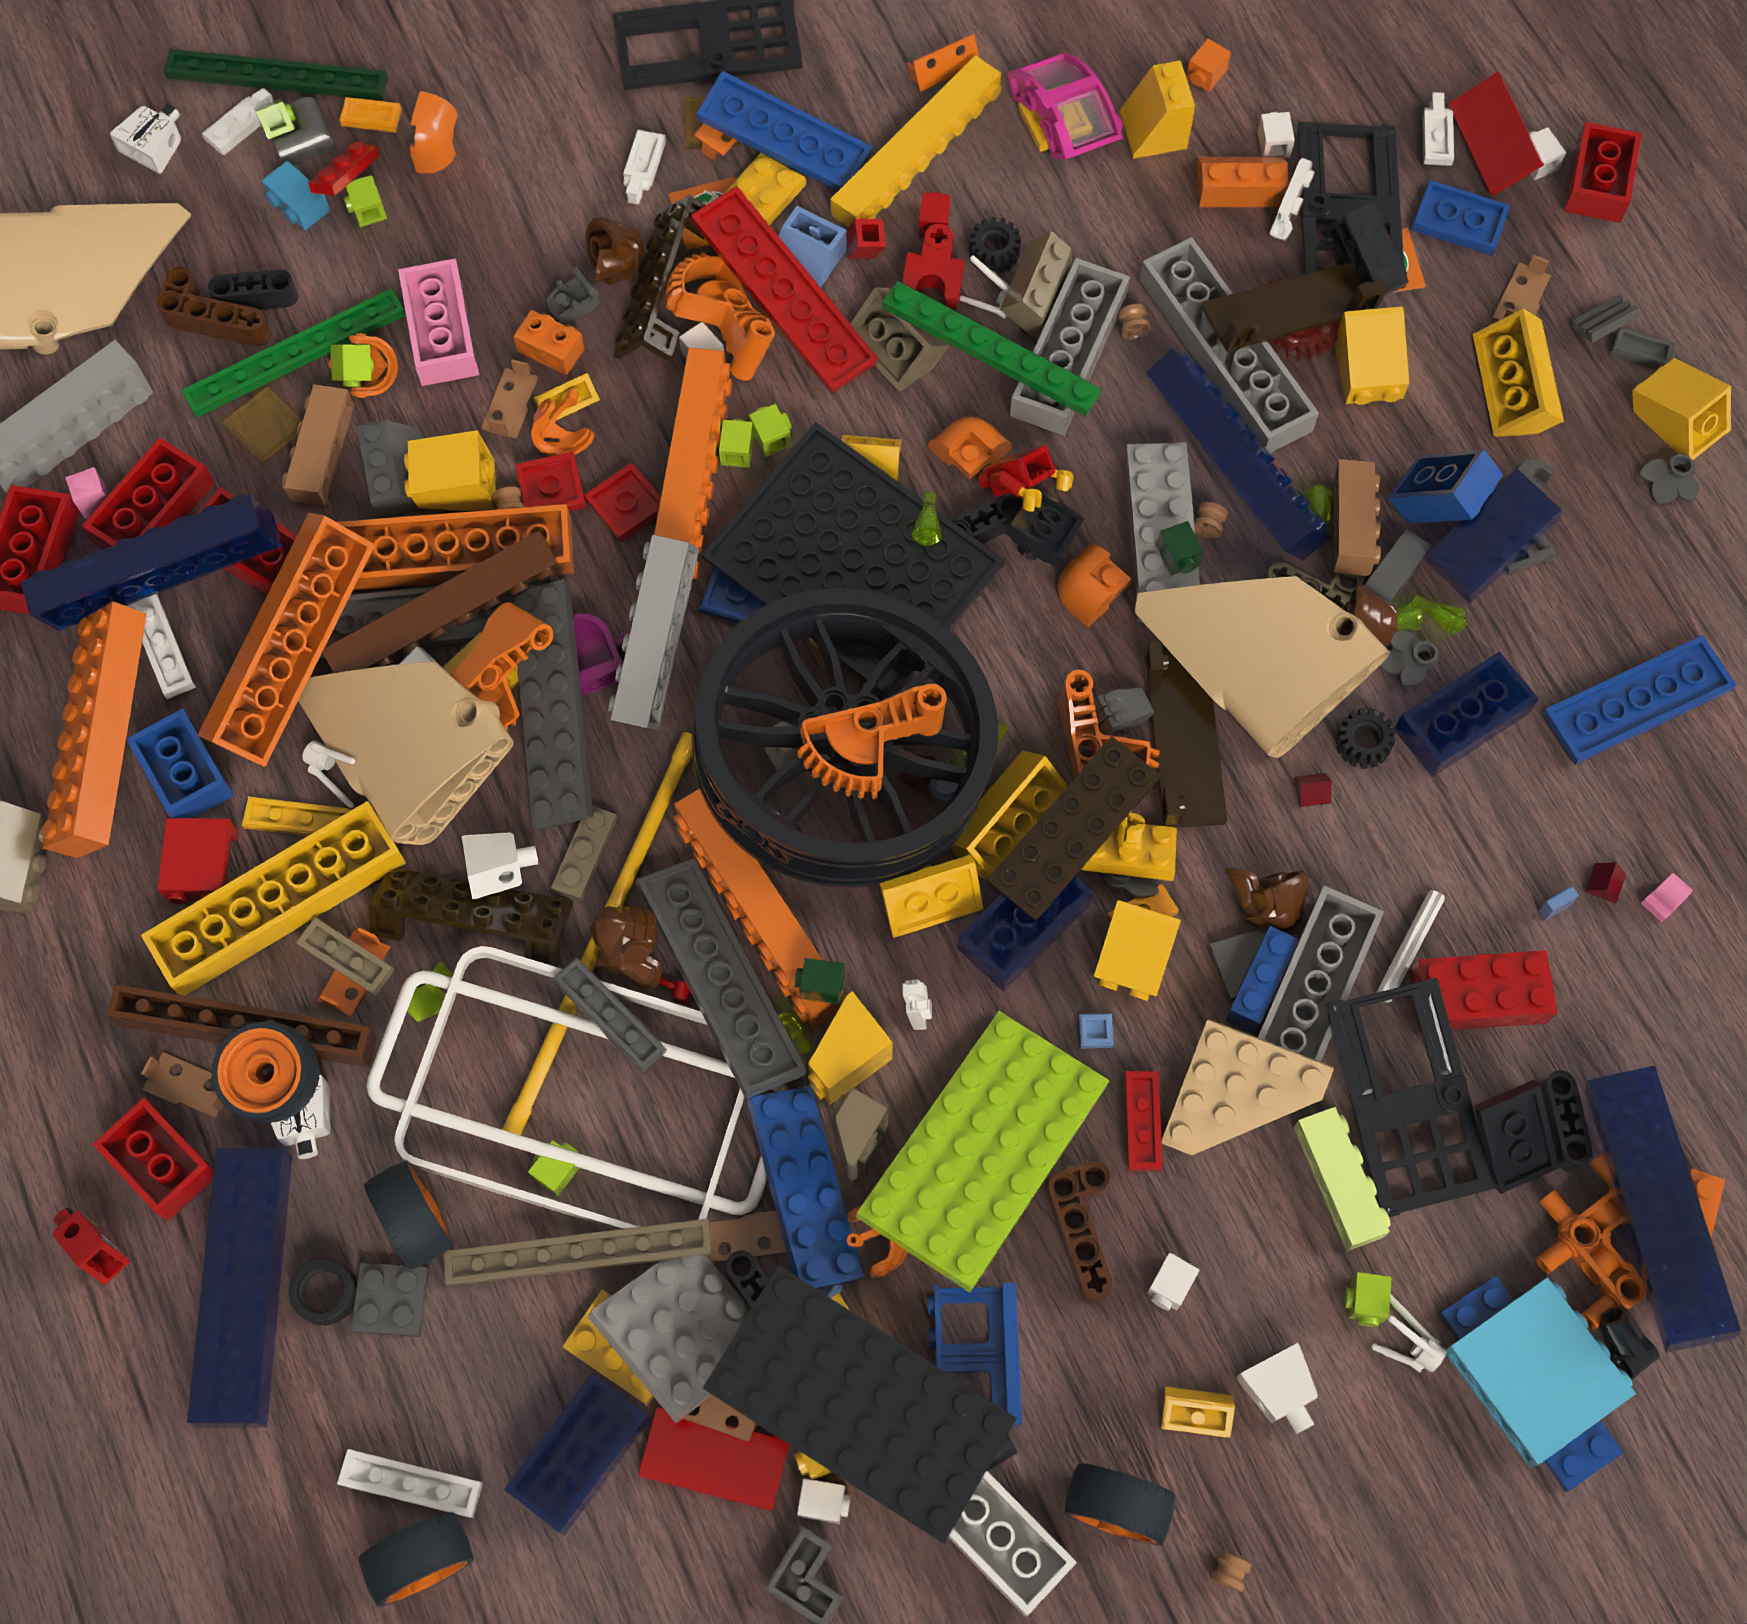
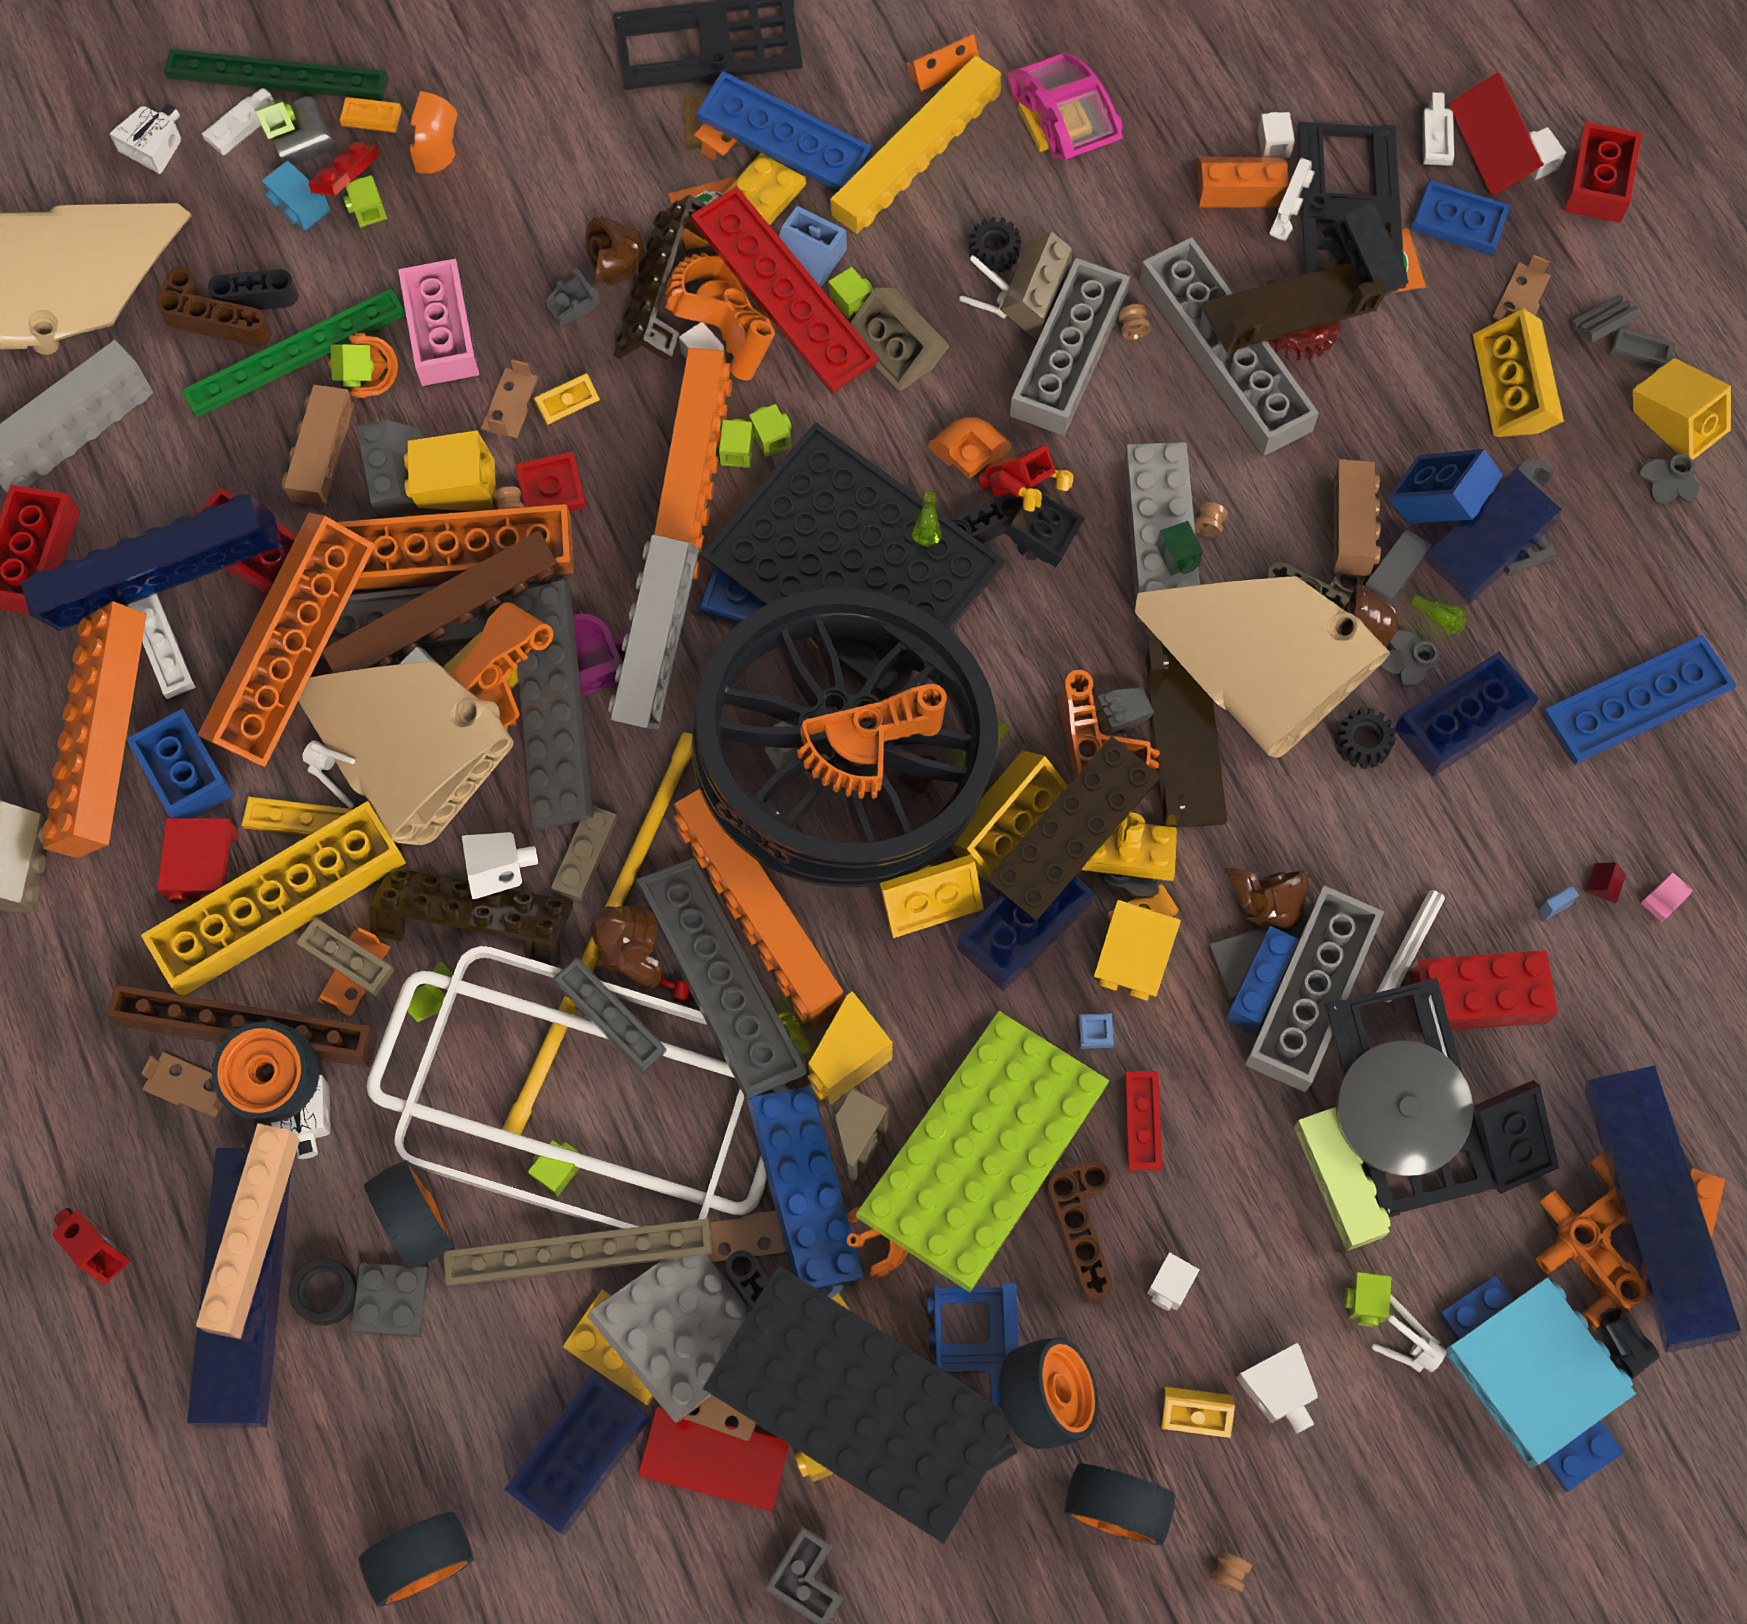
(87, 490): bright pink brick -> none
(151, 495): red brick -> none
(155, 1159): red brick -> none
(248, 1232): none -> light nougat brick
(263, 424): clear yellow tile -> none
(410, 1483): white plate -> none
(545, 427): orange helmet -> none
(549, 342): orange brick -> none
(624, 502): red plate -> none
(642, 164): white hinge -> none
(820, 980): dark green brick -> none
(823, 1501): white brick -> none
(849, 292): none -> lime brick
(865, 239): red brick -> none
(879, 451): yellow panel -> none
(917, 1003): white hinge -> none
(934, 210): red brick -> none
(936, 266): red piece -> none
(942, 789): medium blue plate -> none
(991, 348): green plate -> none
(1009, 1546): white brick -> none
(1048, 1393): none -> black wheel
(1091, 584): orange brick -> none
(1159, 112): yellow slope -> none
(1208, 65): orange brick -> none
(1239, 454): clear blue brick -> none
(1239, 1086): tan plate -> none
(1313, 789): dark red slope -> none
(1320, 501): clear neon green cone -> none
(1372, 355): yellow slope -> none
(1404, 1108): none -> dark grey dish
(1409, 616): clear neon green cone -> none
(1577, 1131): black beam -> none

